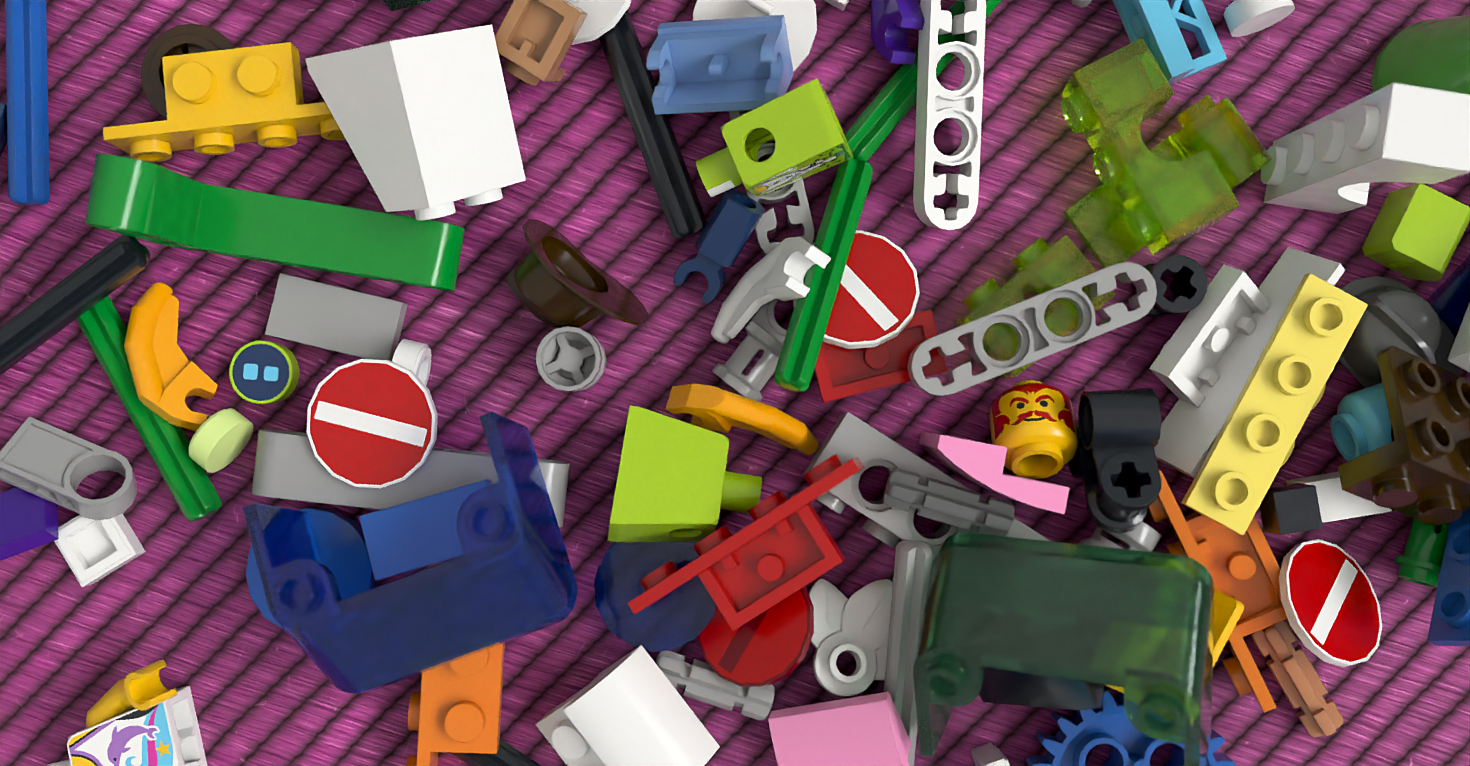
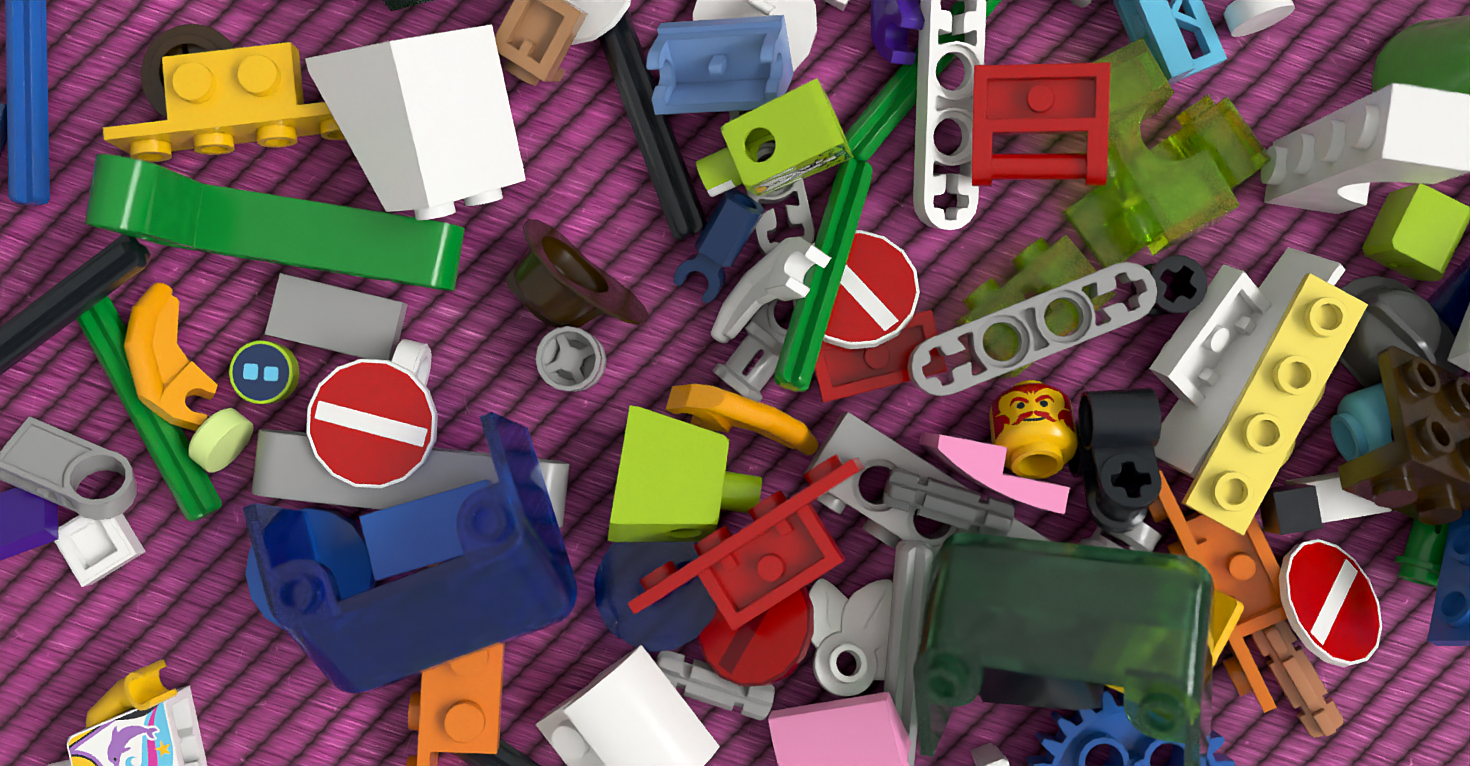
(1041, 101): none -> red plate

